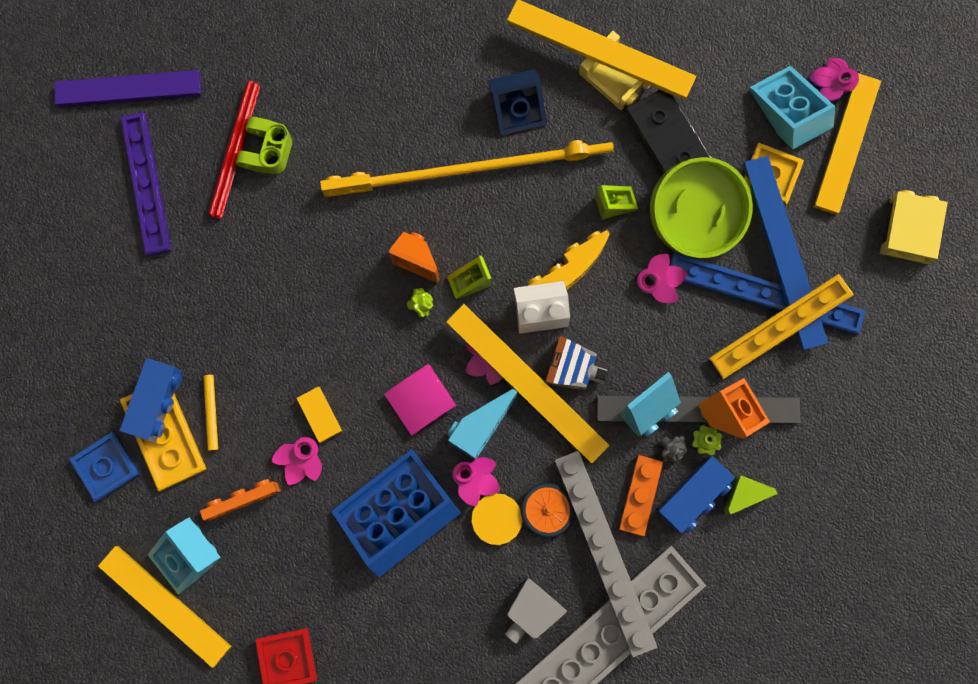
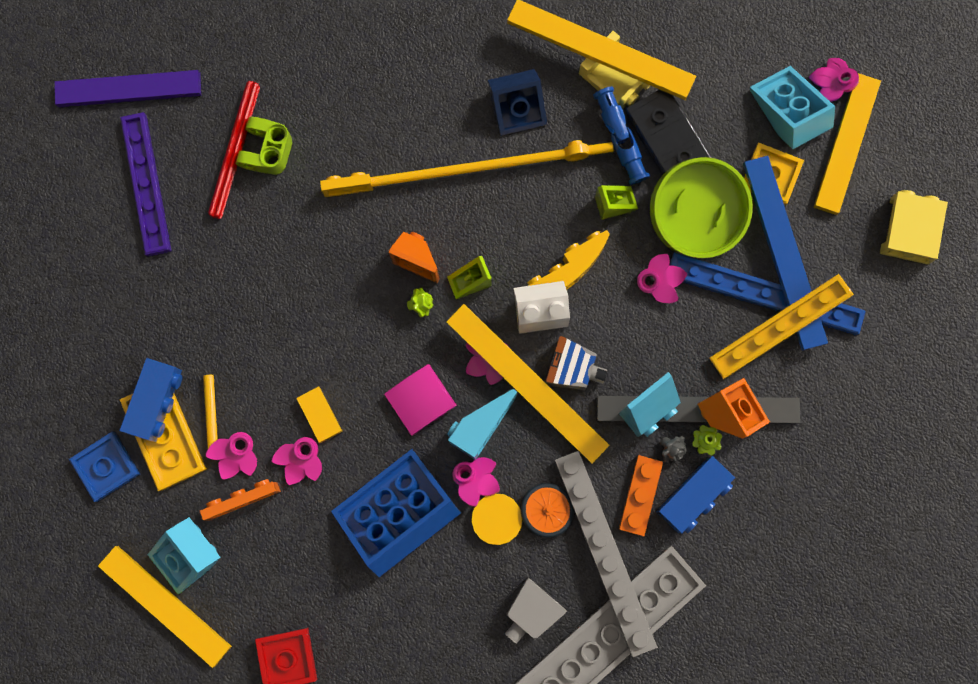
(231, 458): none -> dark pink plate
(615, 122): none -> blue piece
(746, 493): lime slope -> none

